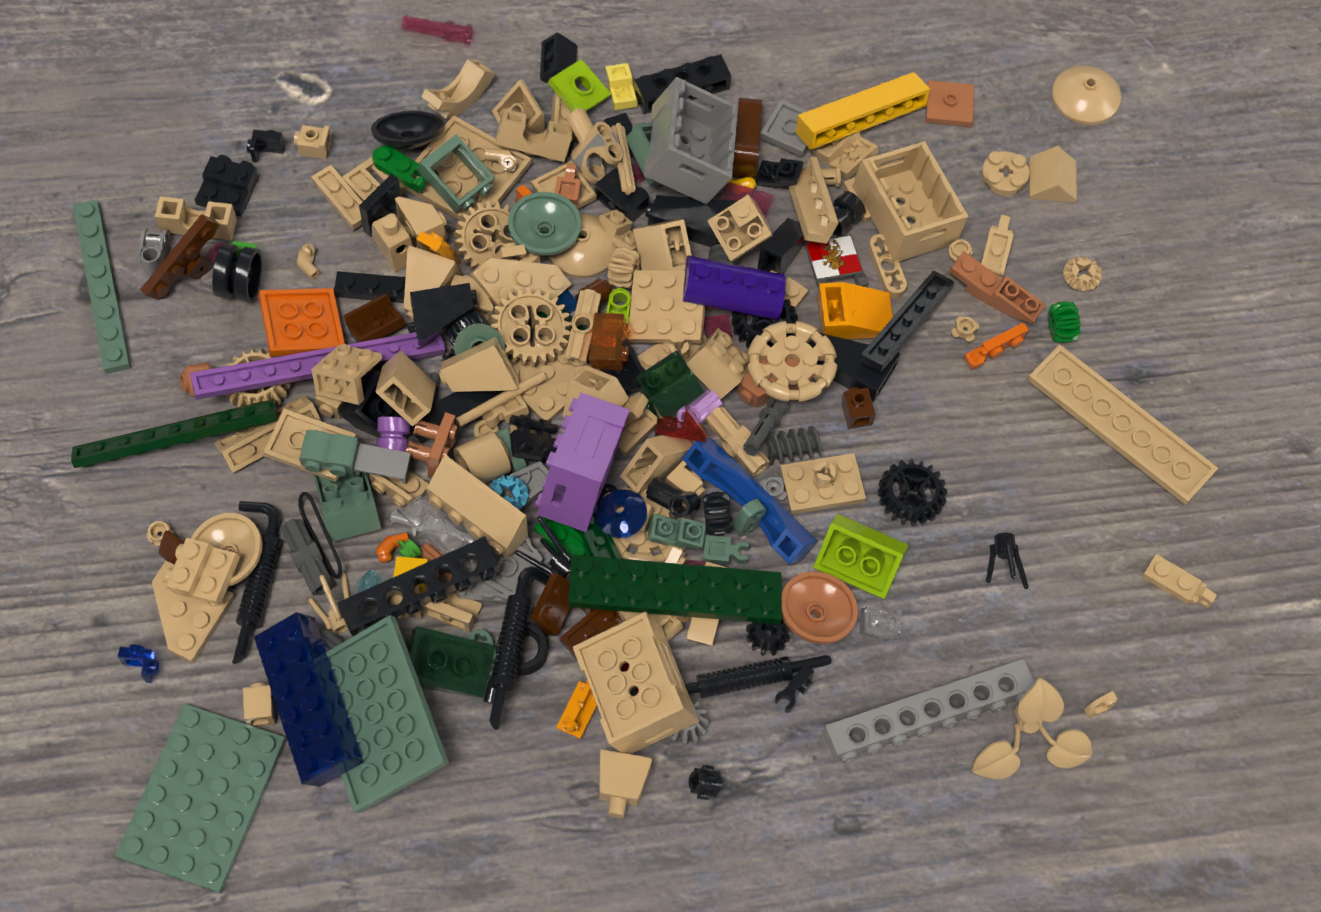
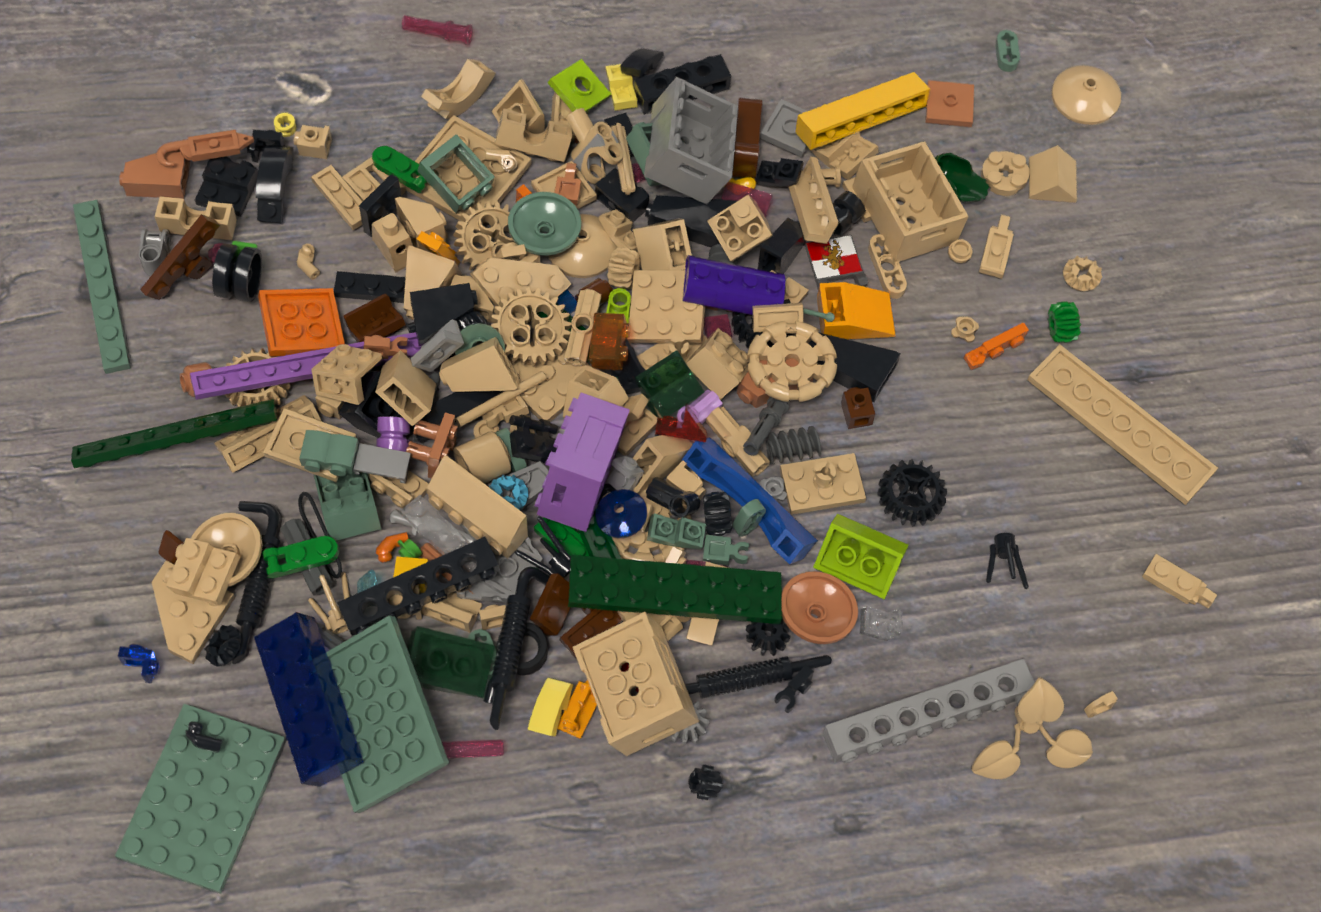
(151, 179): none -> nougat slope
(154, 529): tan plate -> none
(200, 740): none -> black arm
(206, 146): none -> nougat plate
(228, 650): none -> black gear
(259, 705): tan brick -> none
(271, 179): none -> black arch
(285, 118): none -> light yellow bush
(301, 556): none -> green plate
(384, 346): none -> nougat plate
(407, 129): black dish -> none
(438, 347): none -> light grey panel
(473, 748): none -> clear pink axle
(492, 616): none -> tan plate
(549, 705): none -> light yellow slope
(556, 56): black panel -> none
(622, 780): tan torso -> none
(625, 474): none -> light grey bracket
(640, 61): none -> black slope
(769, 314): none -> tan tile
(828, 317): none -> sand green hinge
(906, 321): black plate -> none
(960, 175): none -> dark green hair
(996, 292): nougat slope -> none
(1011, 50): none -> sand green beam

